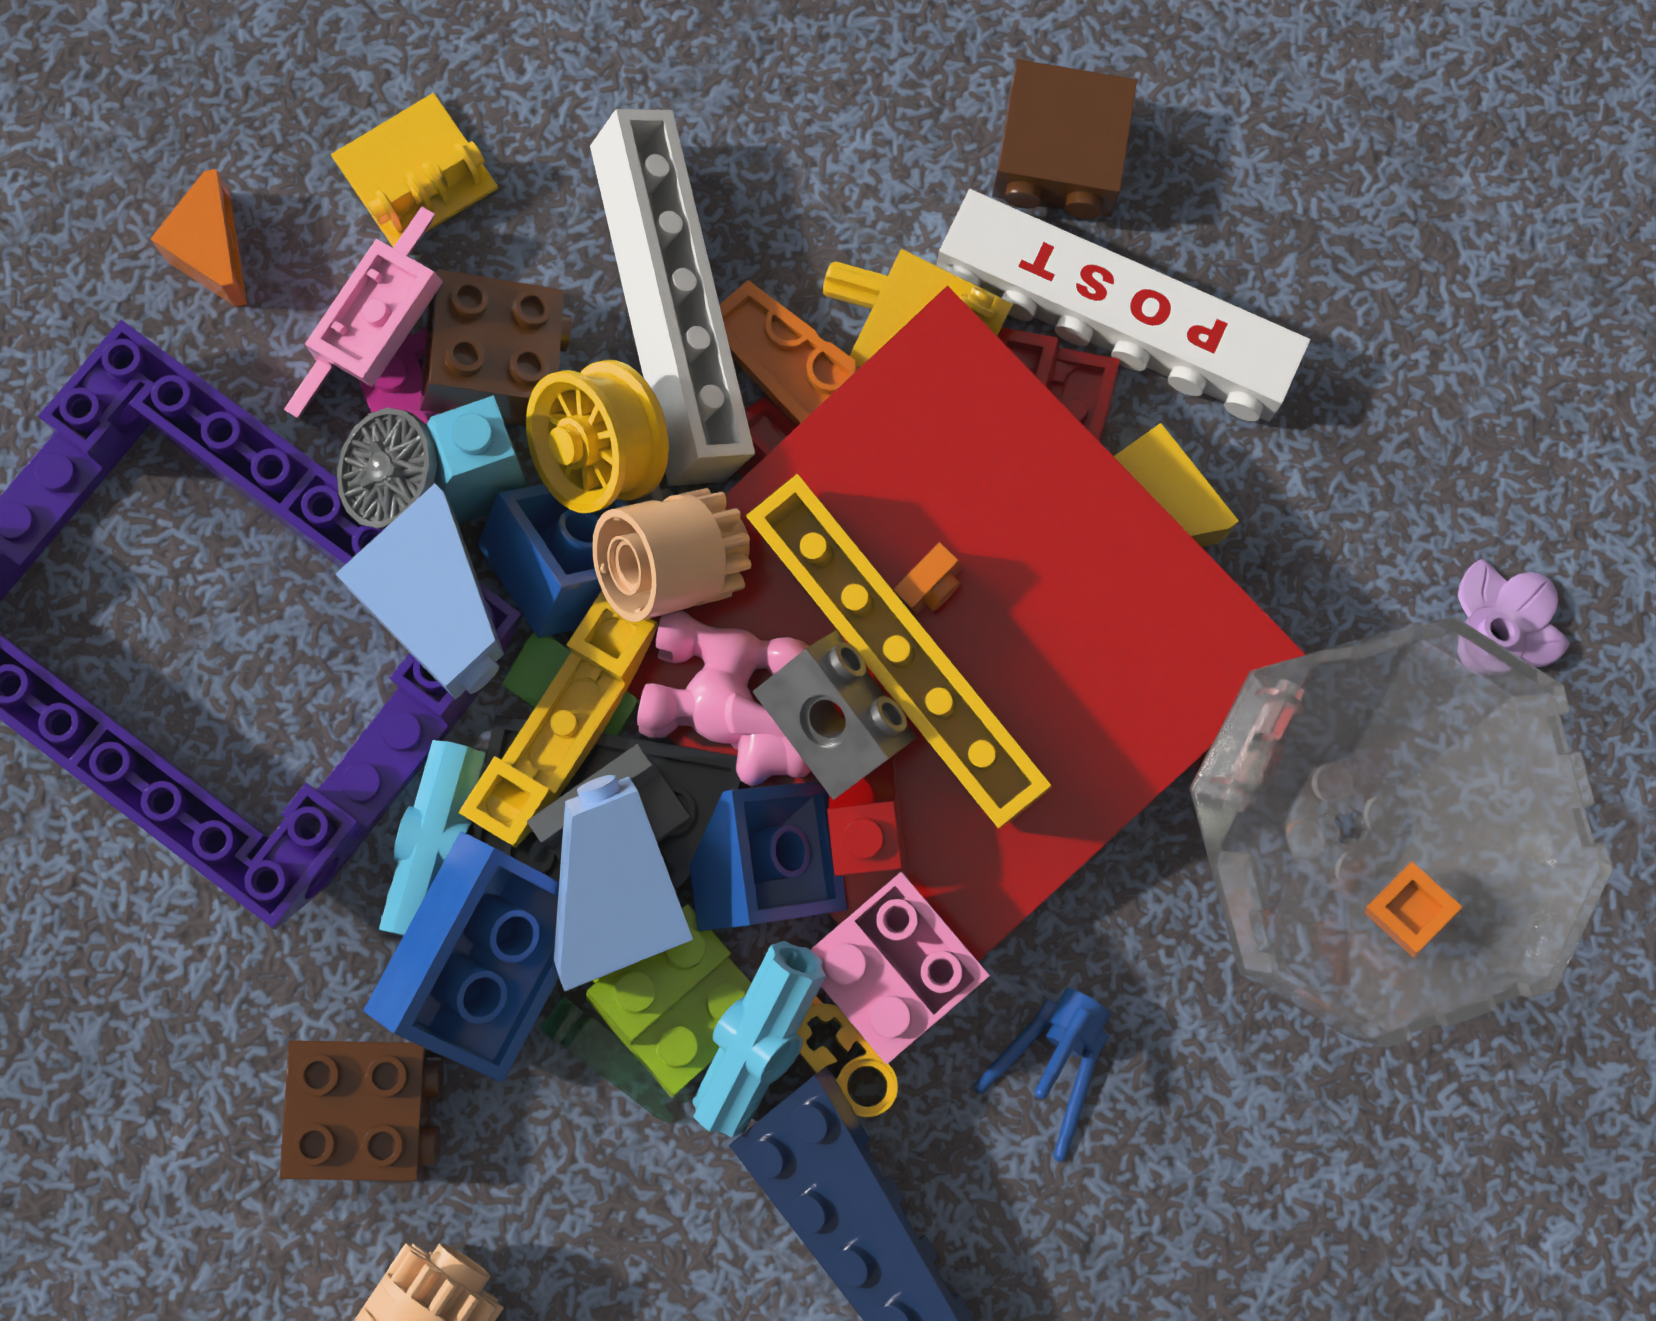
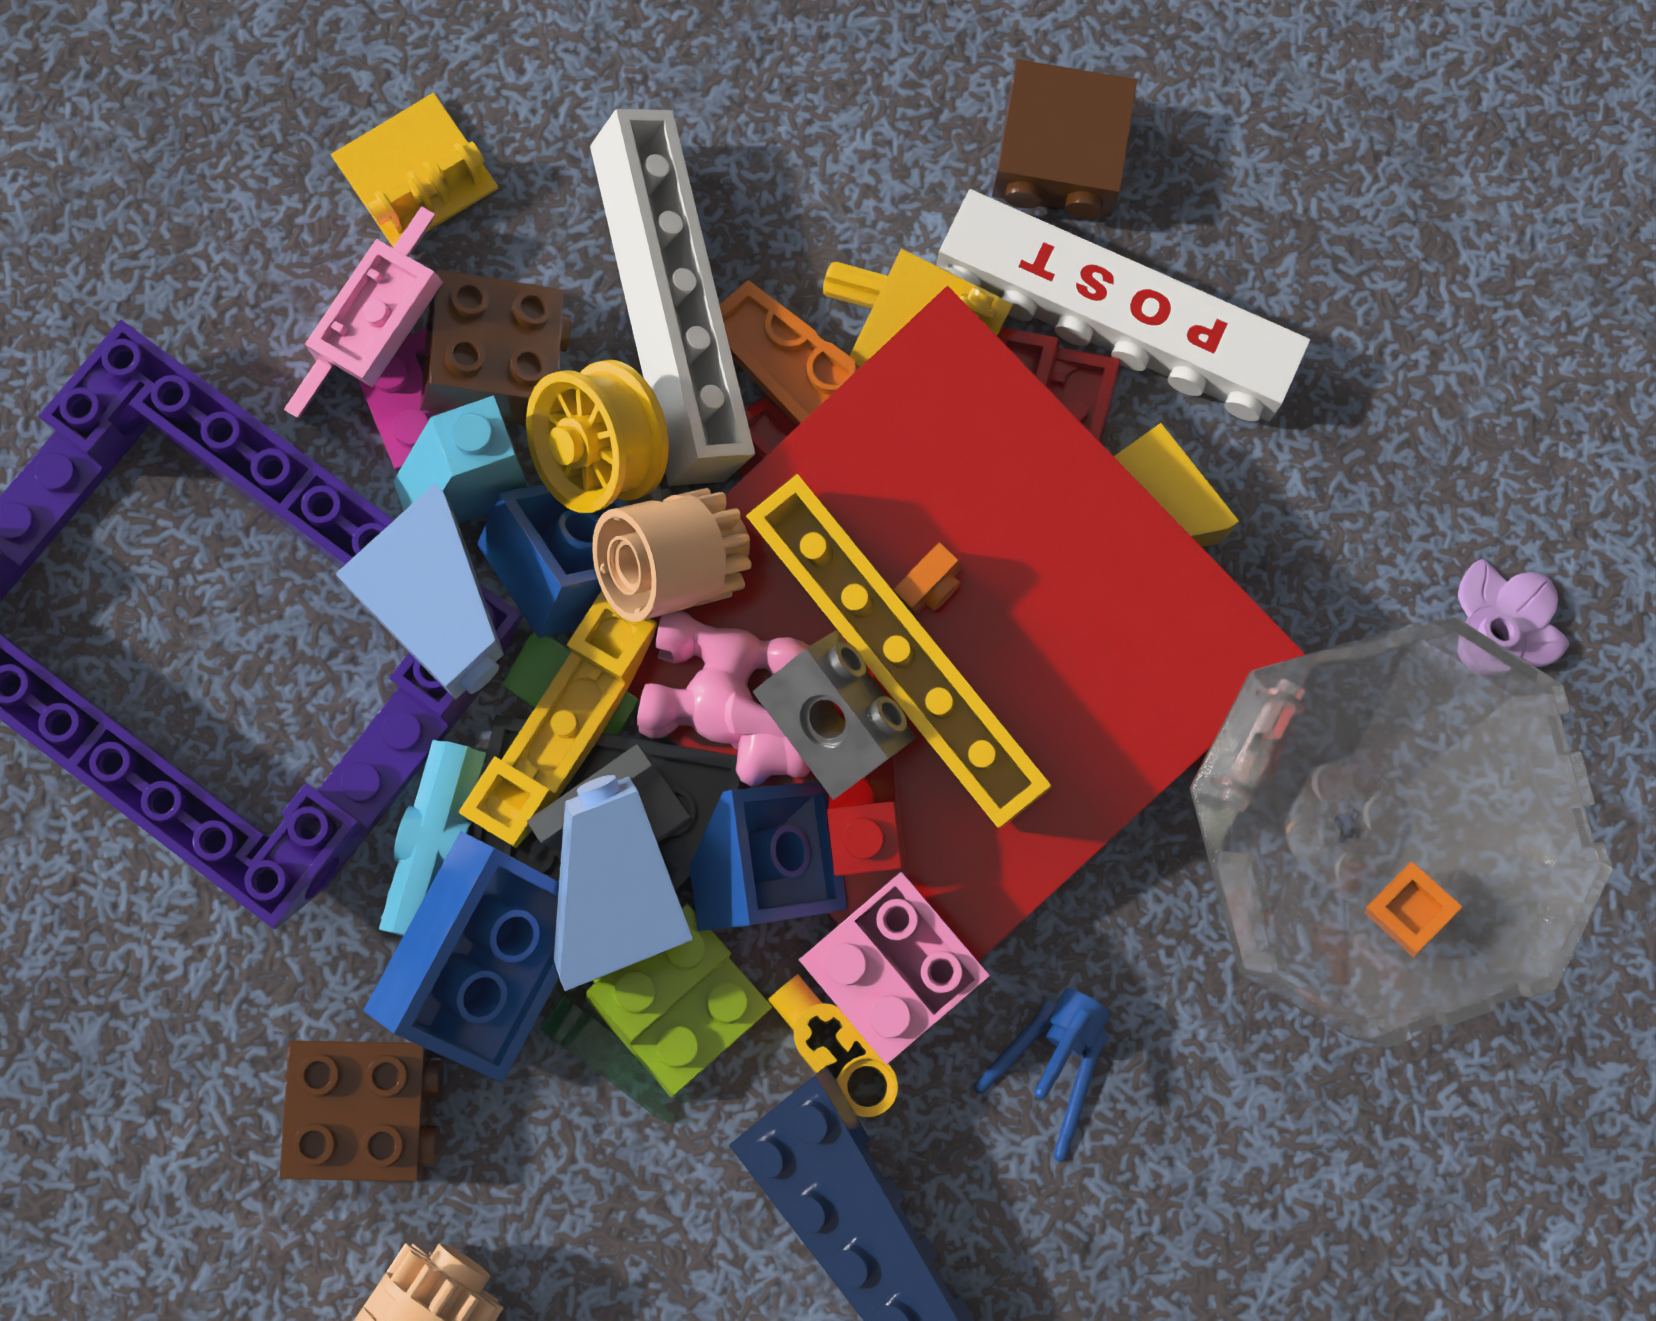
(203, 239): orange slope -> none
(385, 466): dark grey wheel -> none
(758, 1038): medium azure piece -> none

